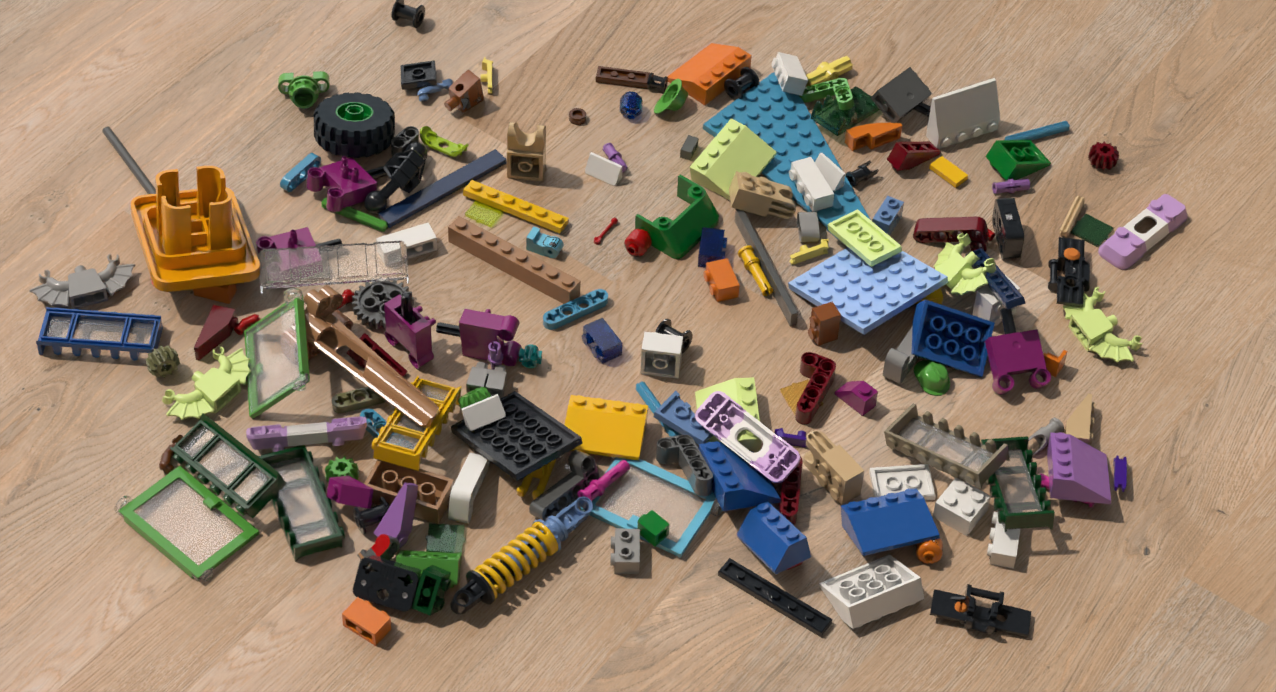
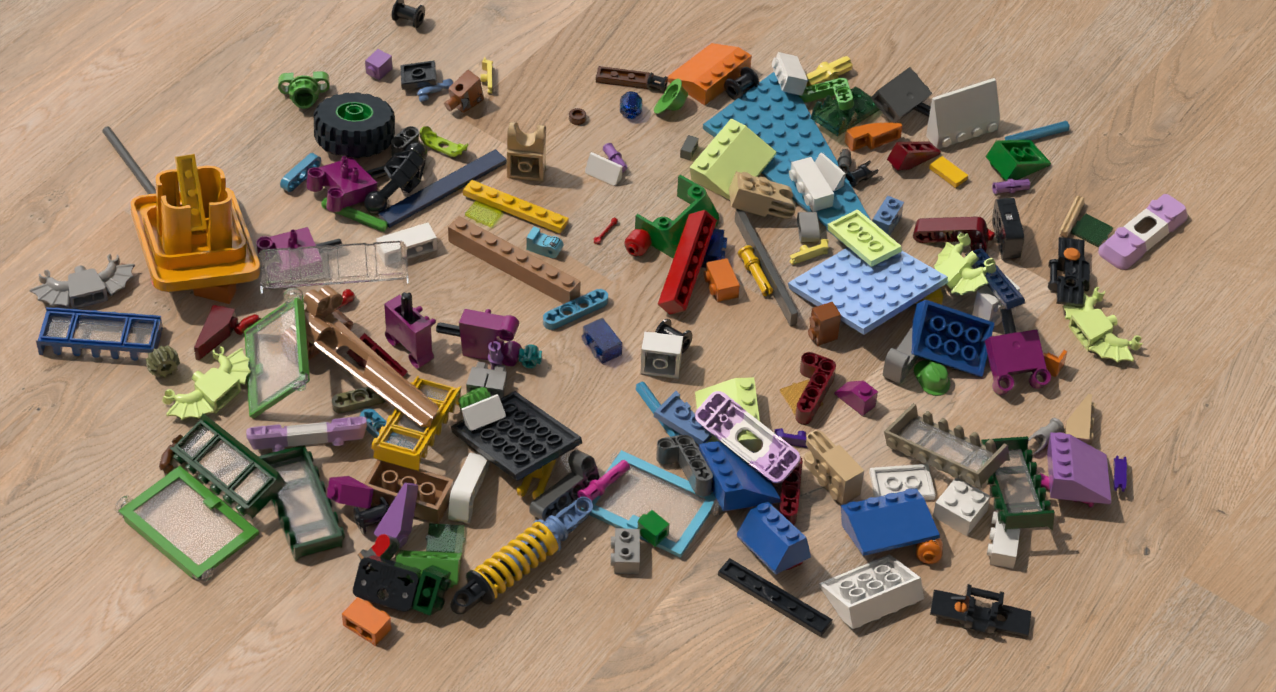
(190, 189): none -> yellow plate
(341, 467): bright green gear -> none
(370, 301): dark grey gear -> none
(378, 64): none -> medium lavender brick
(607, 426): yellow slope -> none
(687, 262): none -> red brick
(844, 160): none -> dark grey pin
(1103, 155): dark red gear -> none

